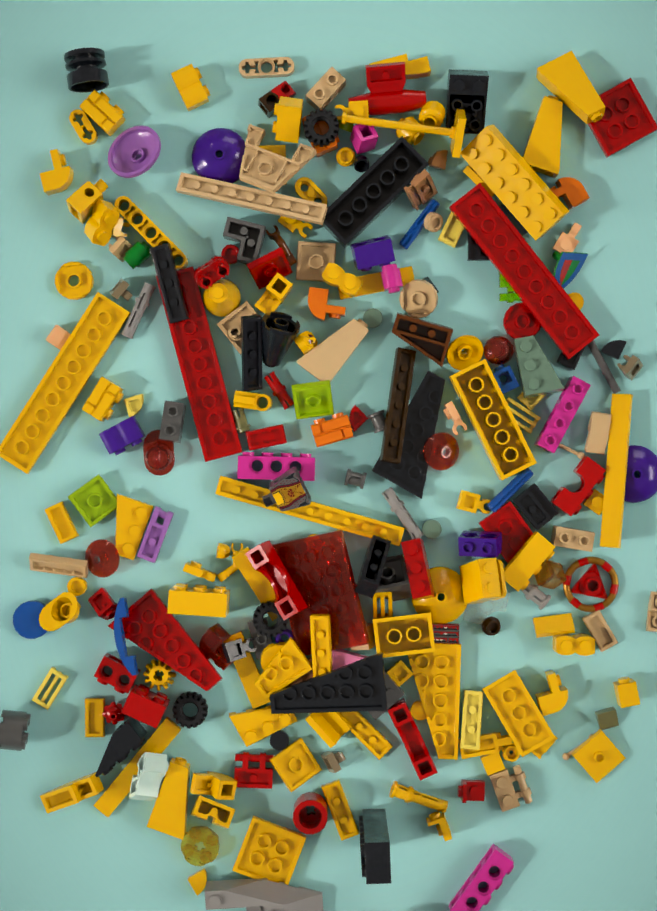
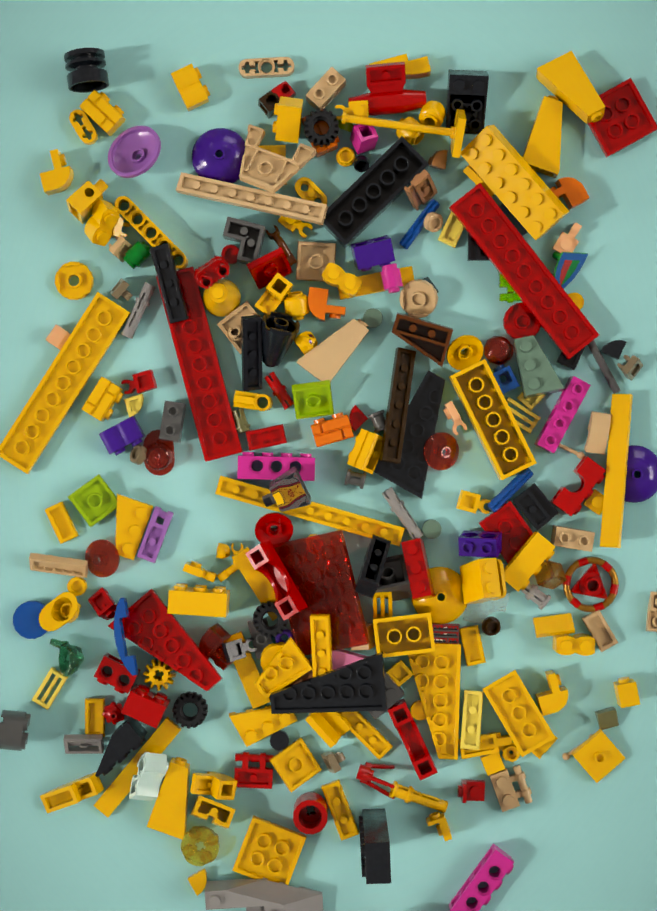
(69, 657): none -> clear green hat
(83, 744): none -> light grey tile
(138, 454): none -> dark tan tile
(142, 382): none -> red plate
(281, 533): none -> red dish
(296, 305): none -> yellow head
(365, 776): none -> red plant
(366, 451): none -> yellow brick
(472, 645): none -> yellow tile

